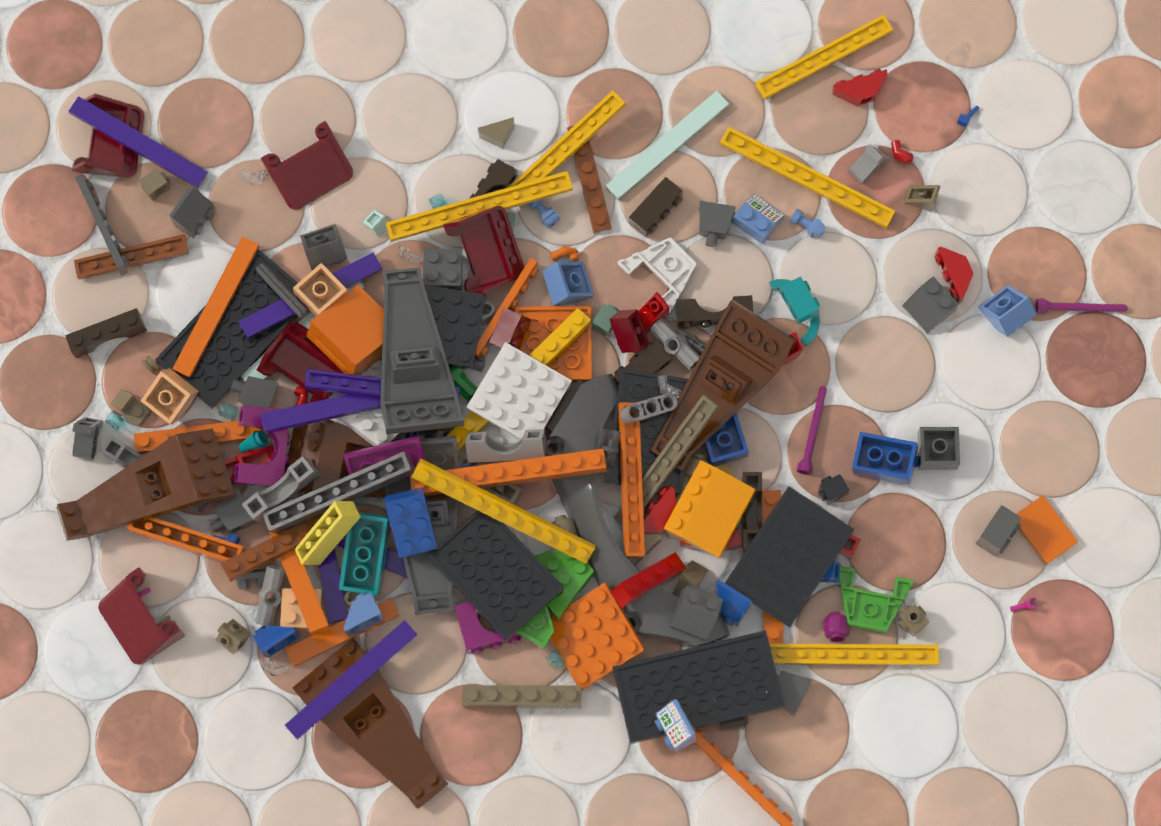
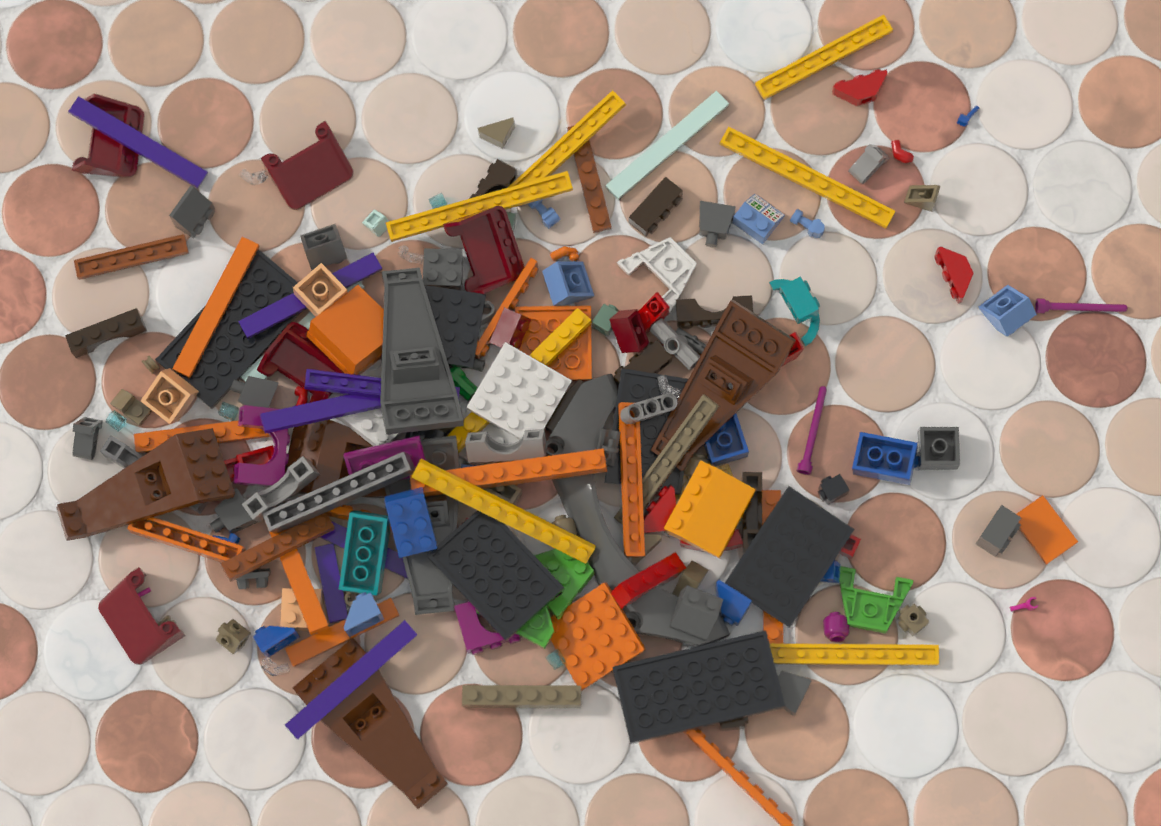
(105, 230): dark grey plate -> none
(154, 183): dark tan brick -> none
(255, 441): teal cone -> none
(267, 607): light grey piece -> none
(281, 290): dark grey axle -> none
(327, 532): light yellow brick -> none
(675, 726): slope -> none
(930, 305): dark grey slope -> none

